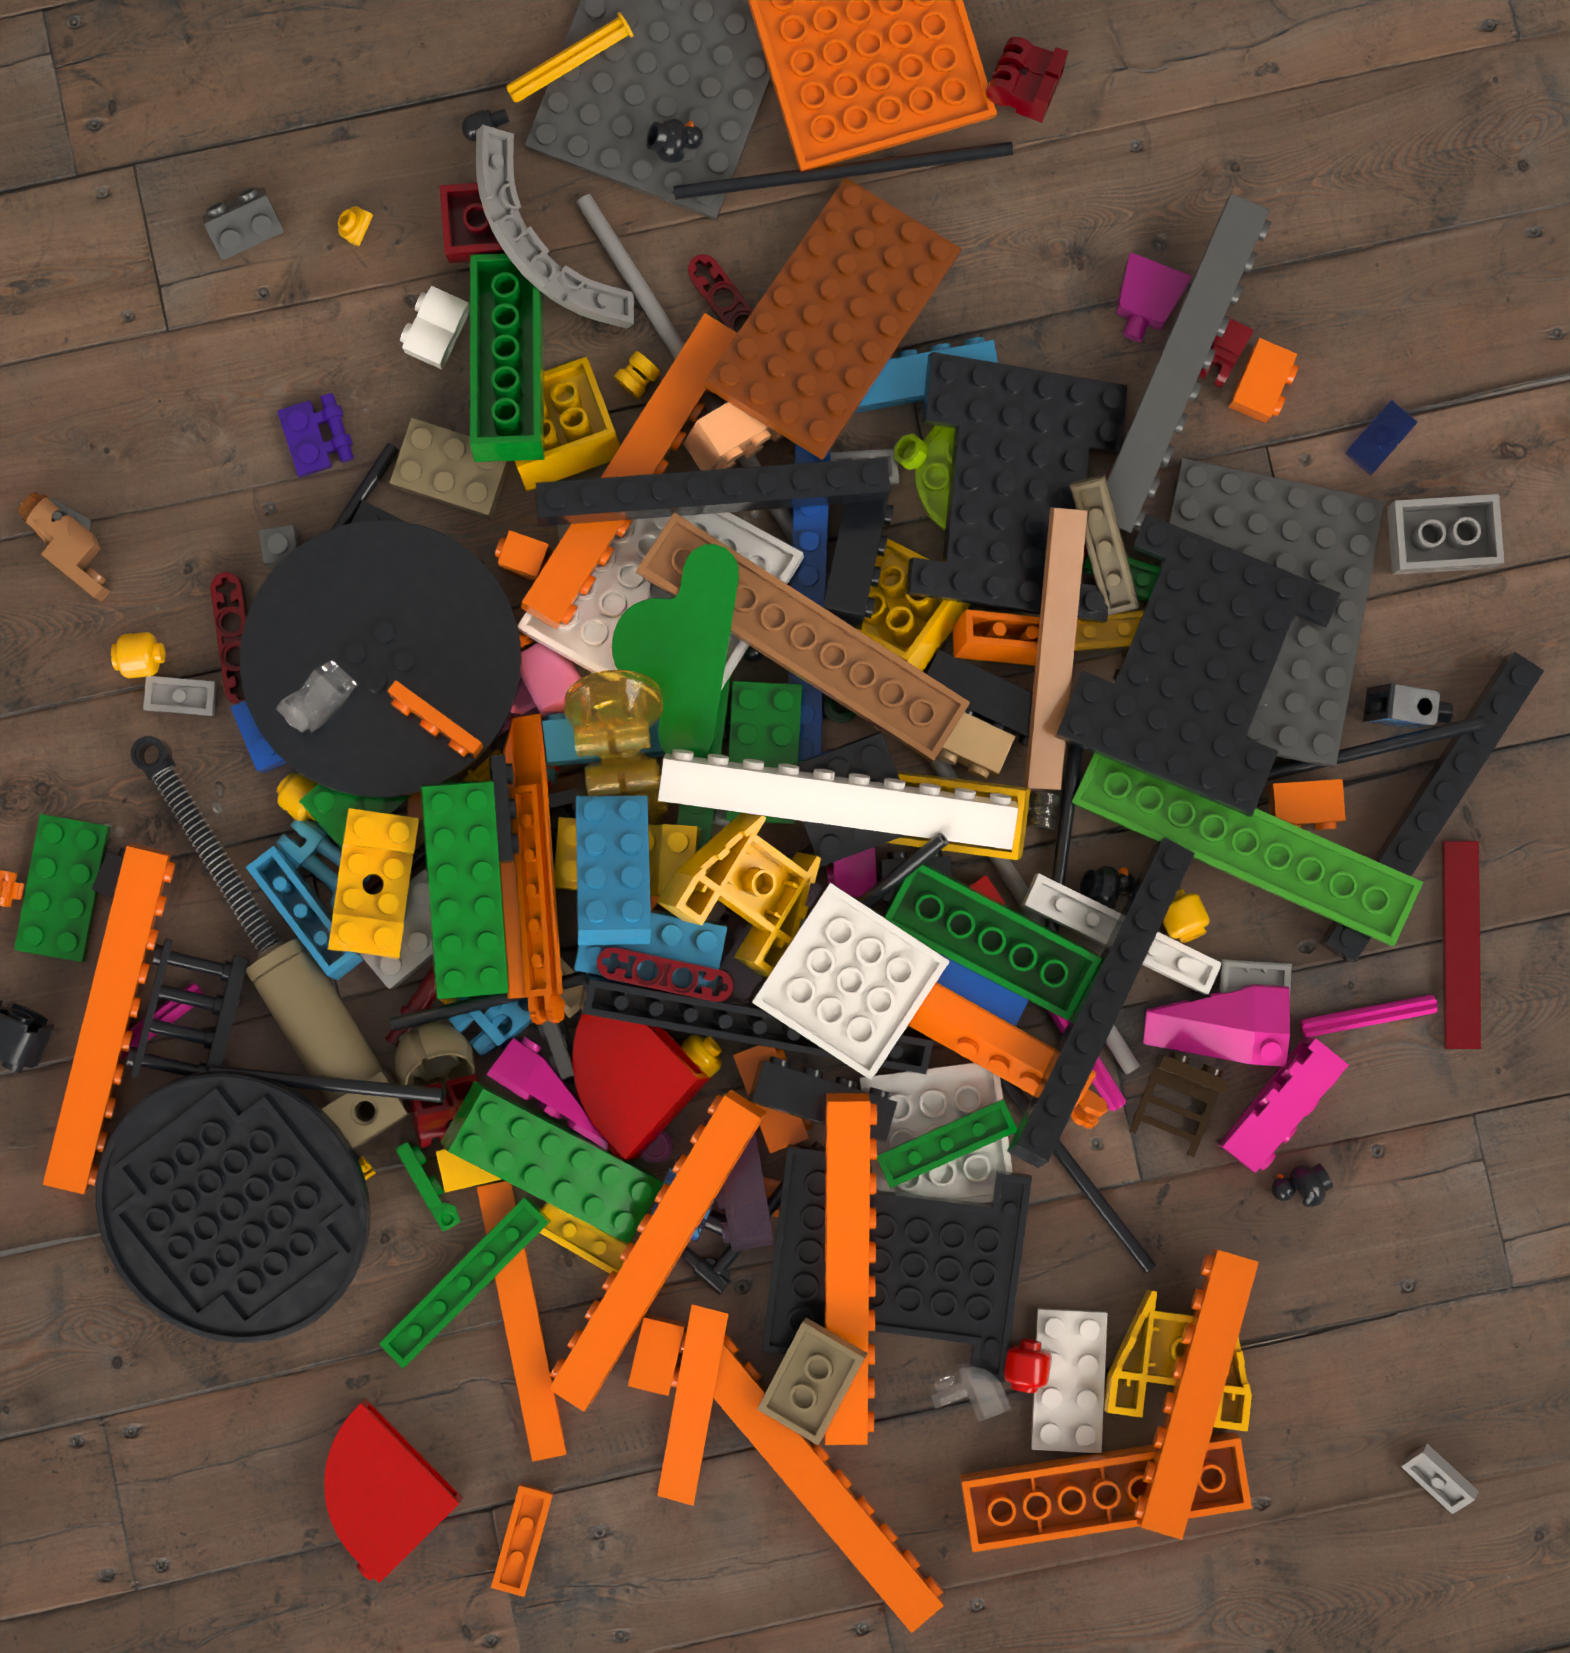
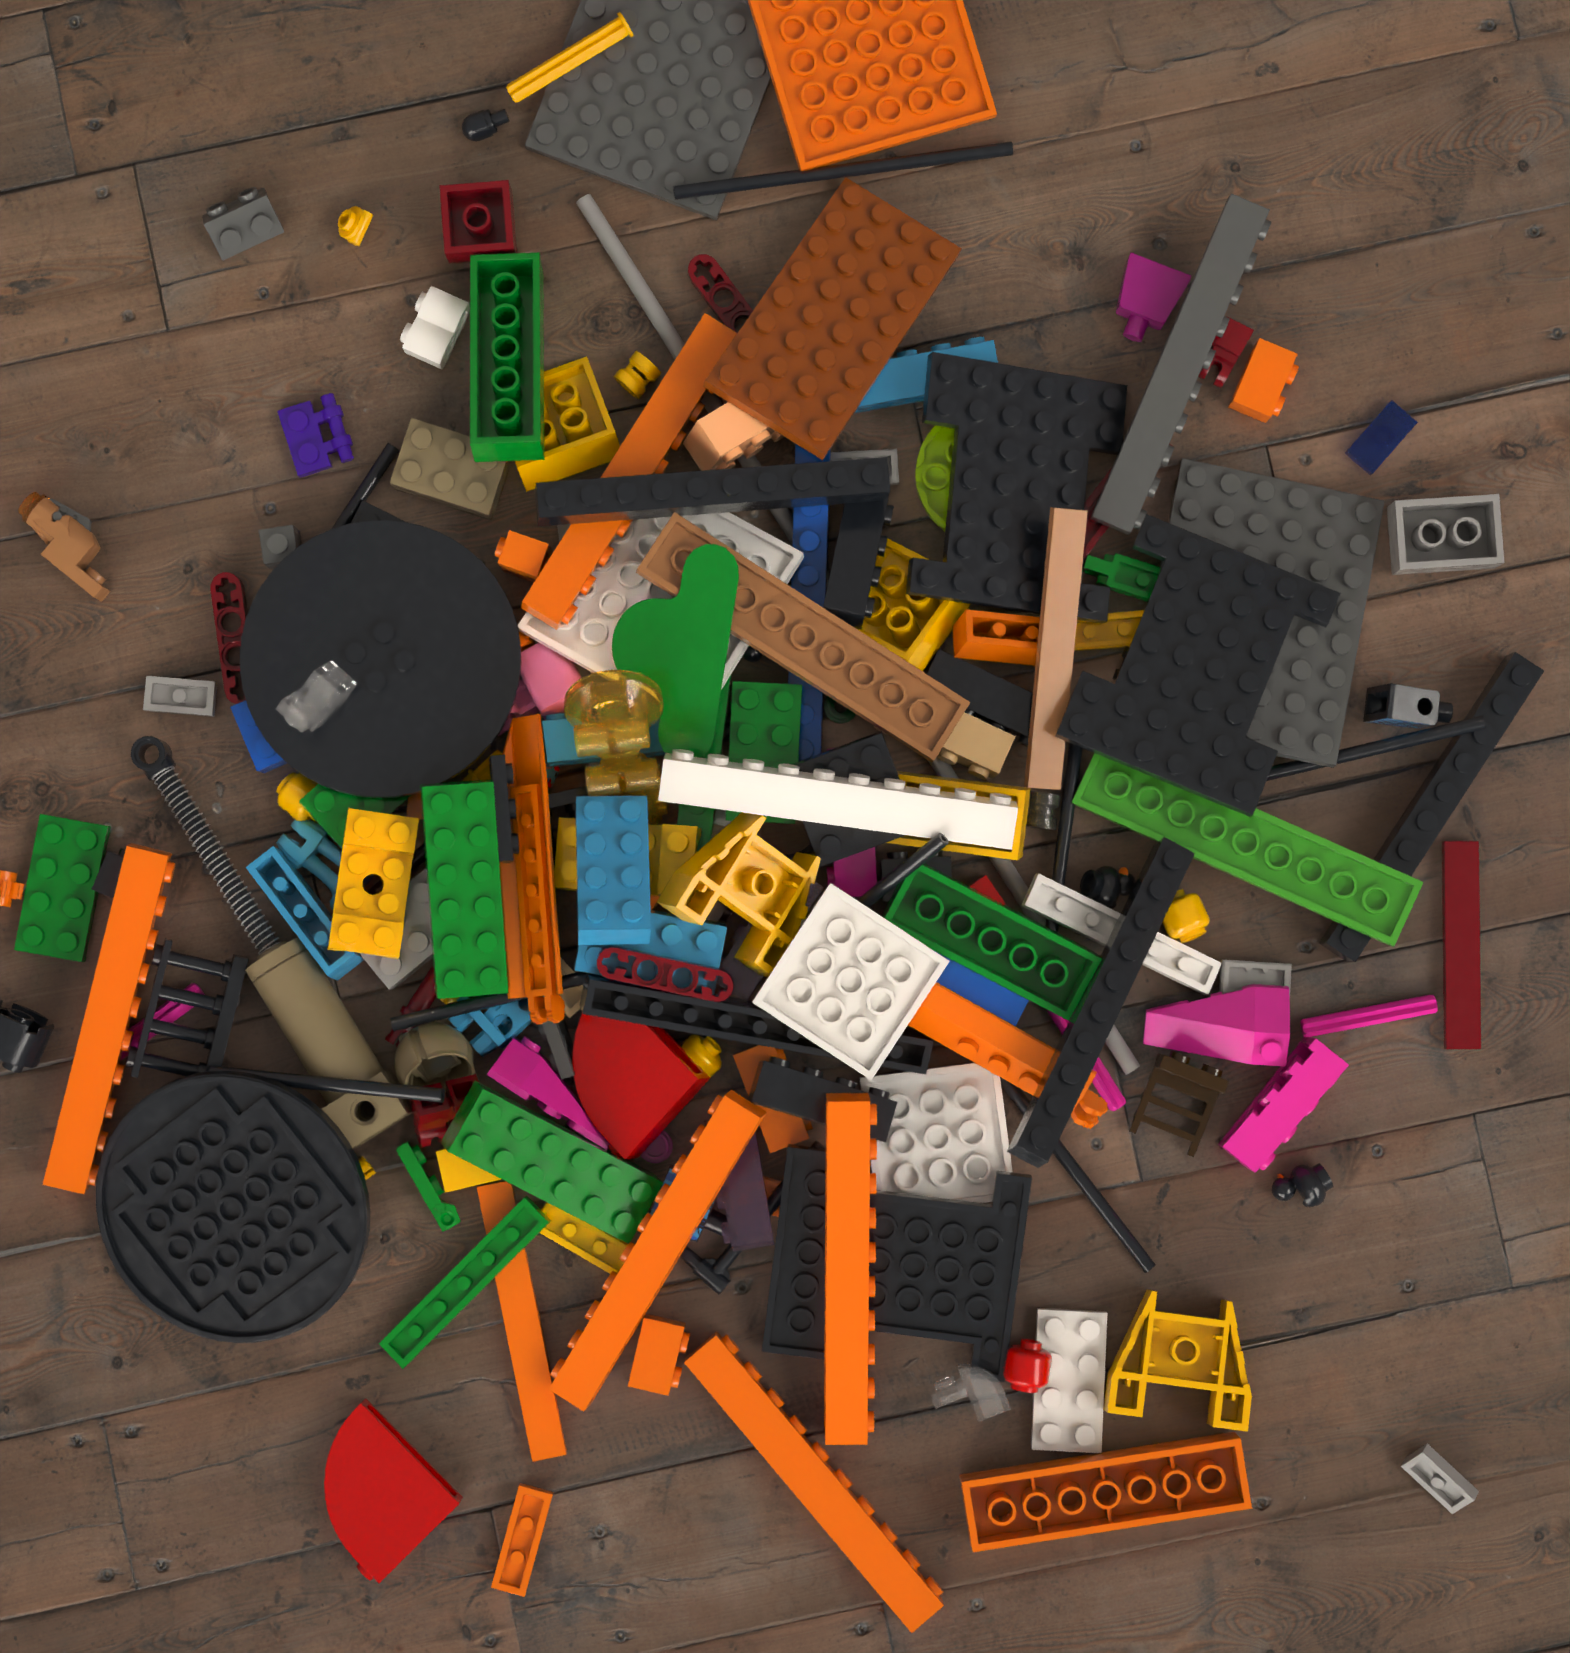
(137, 655): yellow head -> none
(434, 721): orange plate -> none
(525, 248): light grey plate -> none
(671, 137): black animal -> none
(692, 1404): orange sticker -> none
(812, 1381): dark tan plate -> none
(910, 451): lime tile -> none
(946, 1143): green plate -> none
(1026, 78): dark red legs -> none
(1105, 544): dark tan tile -> none
(1196, 1393): orange brick -> none
(1308, 803): orange brick -> none

